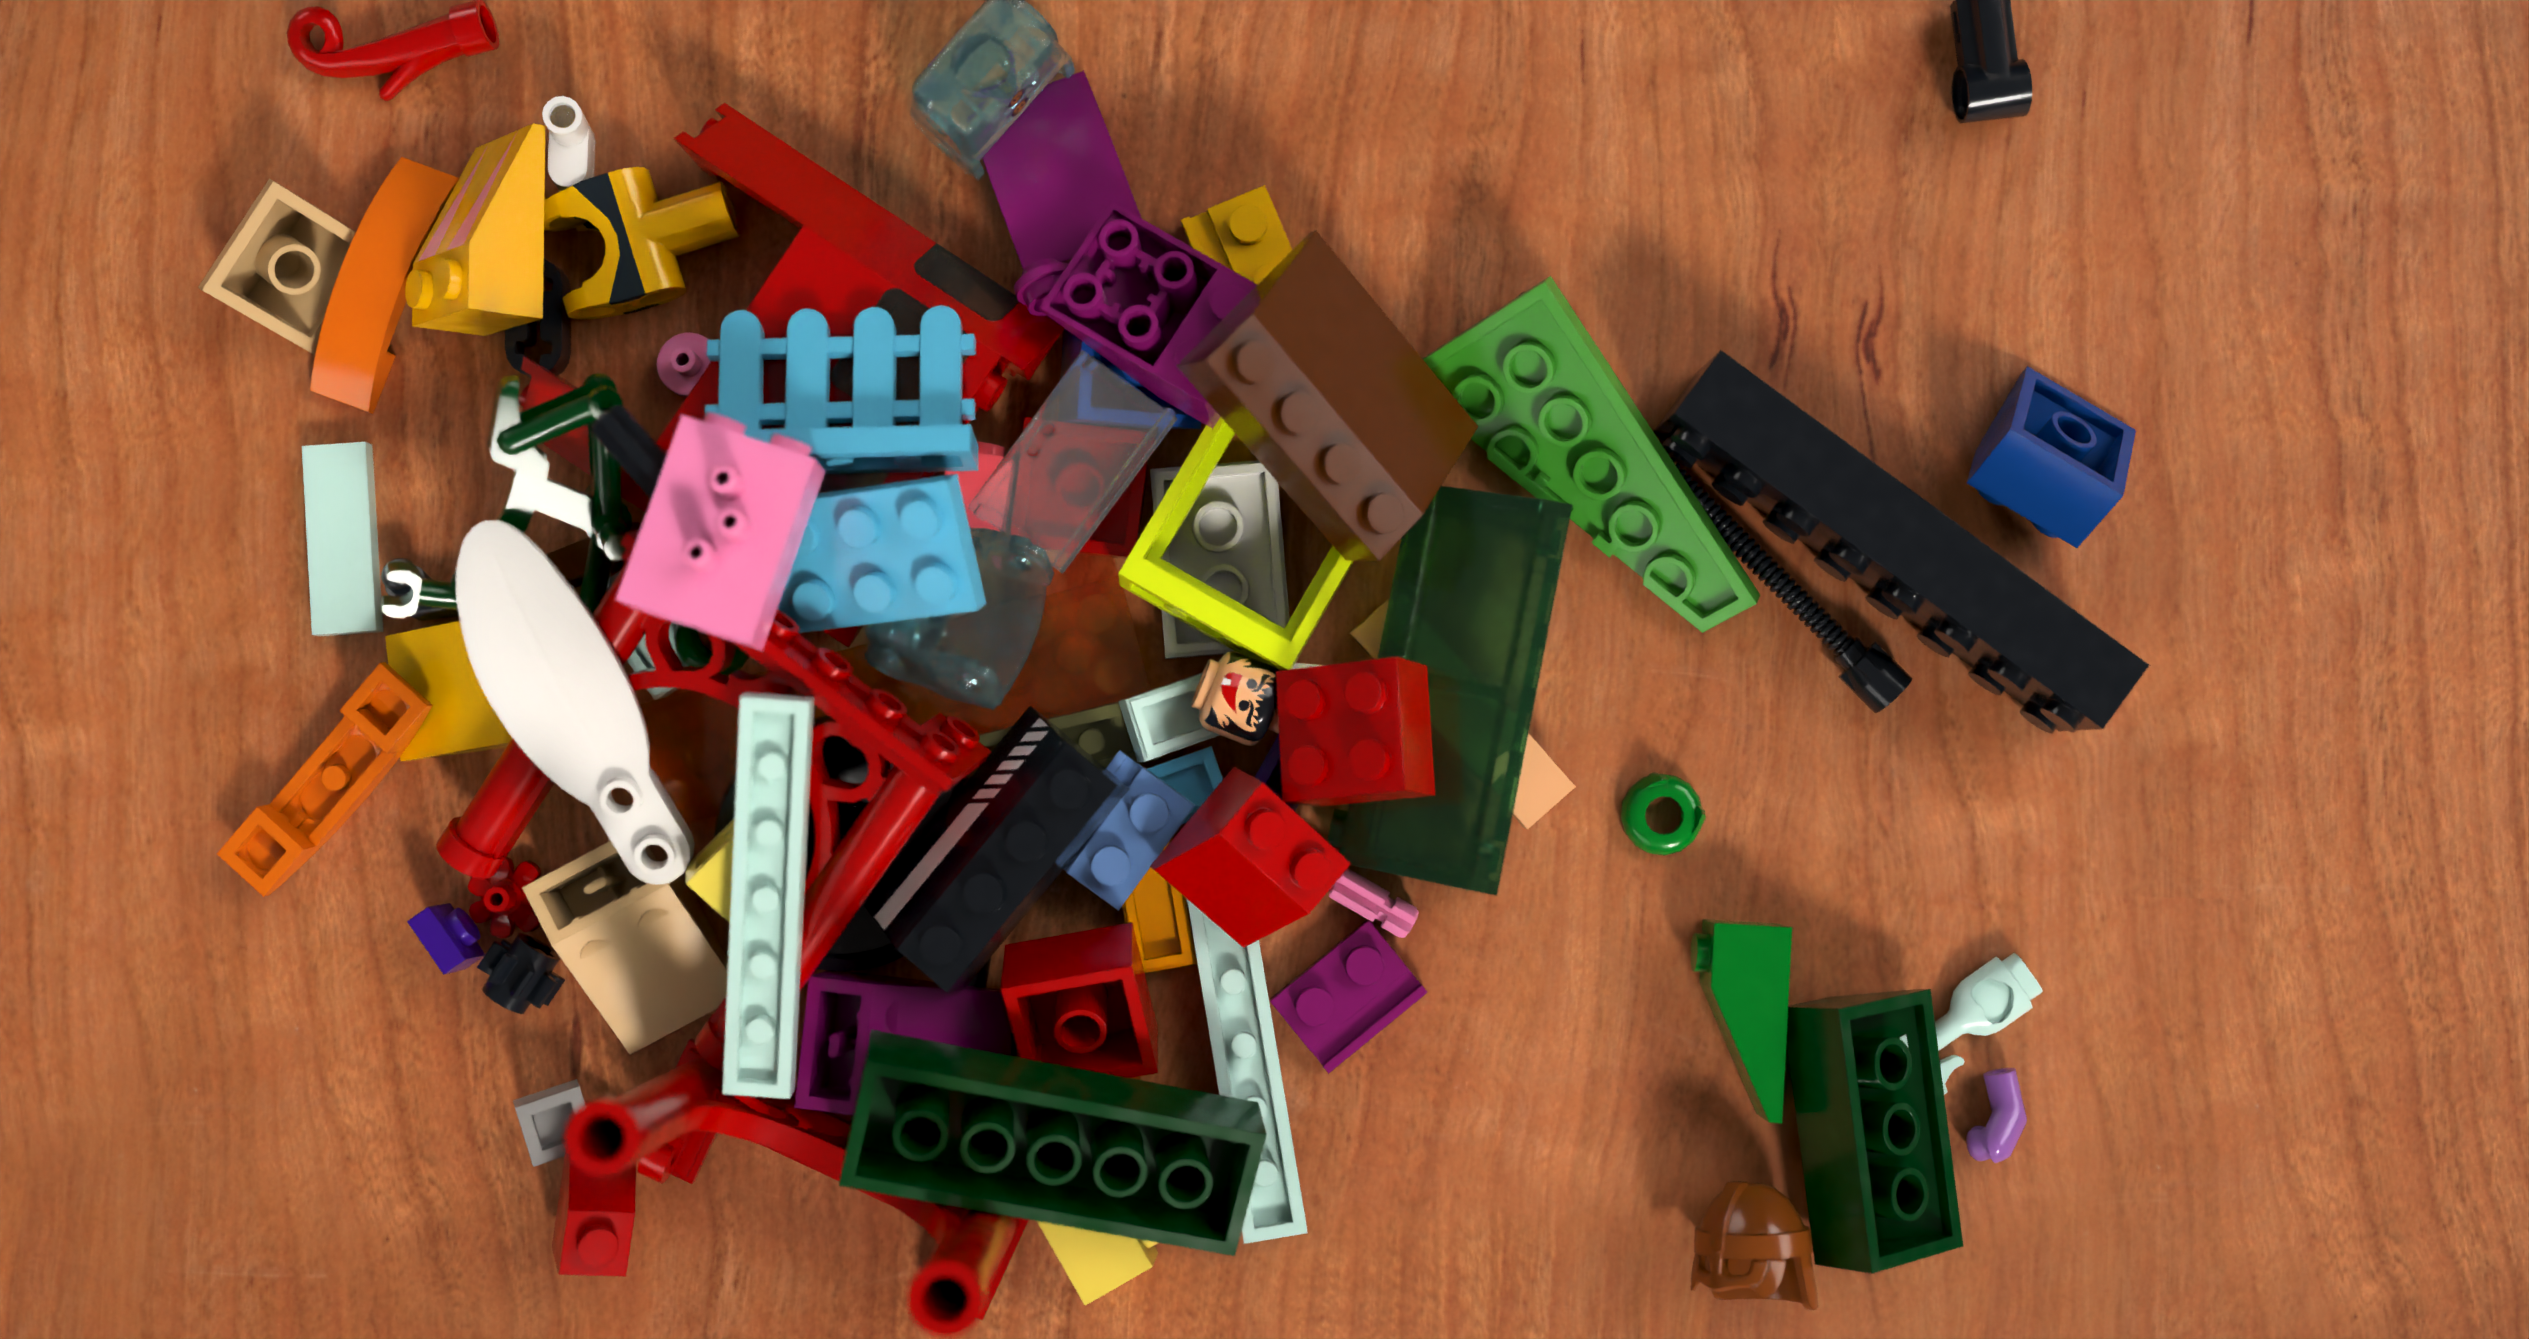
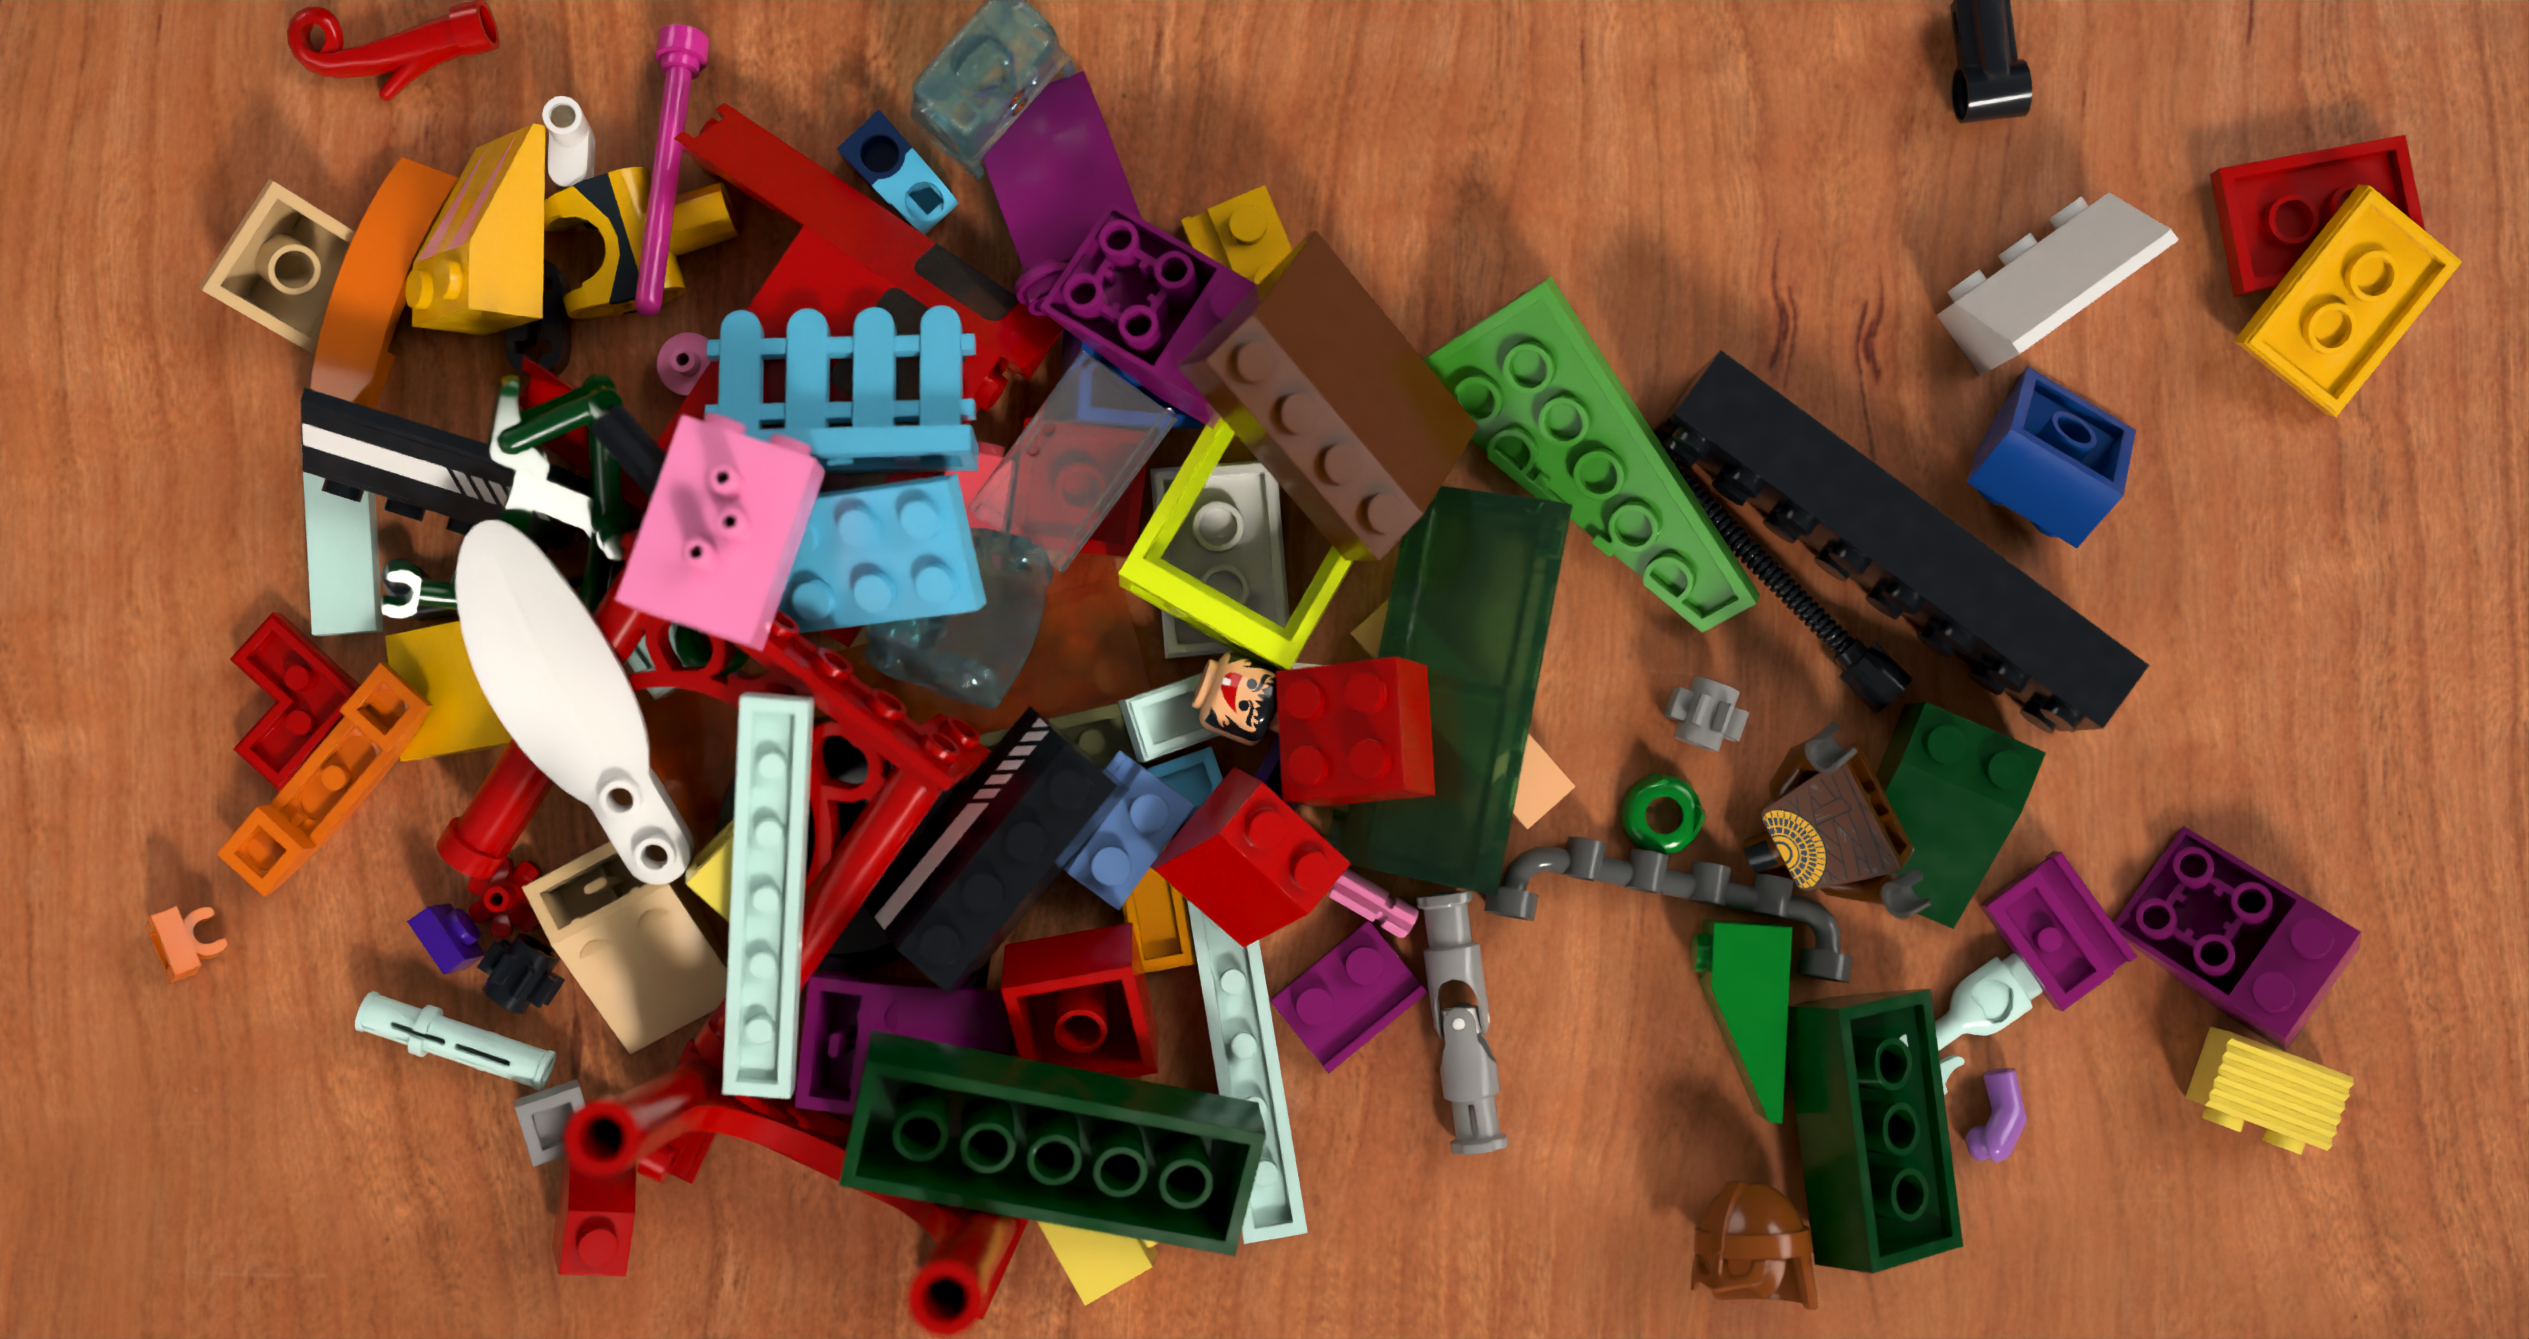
(176, 943): none -> orange tile
(307, 696): none -> red tile
(415, 468): none -> black slope
(433, 1033): none -> light aqua pin
(682, 56): none -> dark pink piece
(897, 173): none -> leg
(1467, 1063): none -> light grey piece
(1705, 885): none -> dark grey bar
(1706, 714): none -> light grey gear
(1835, 828): none -> torso
(1956, 800): none -> dark green slope
(2051, 278): none -> white slope
(2058, 930): none -> magenta plate
(2237, 937): none -> magenta slope
(2268, 1088): none -> light yellow brick
(2281, 204): none -> red plate
(2347, 300): none -> yellow tile

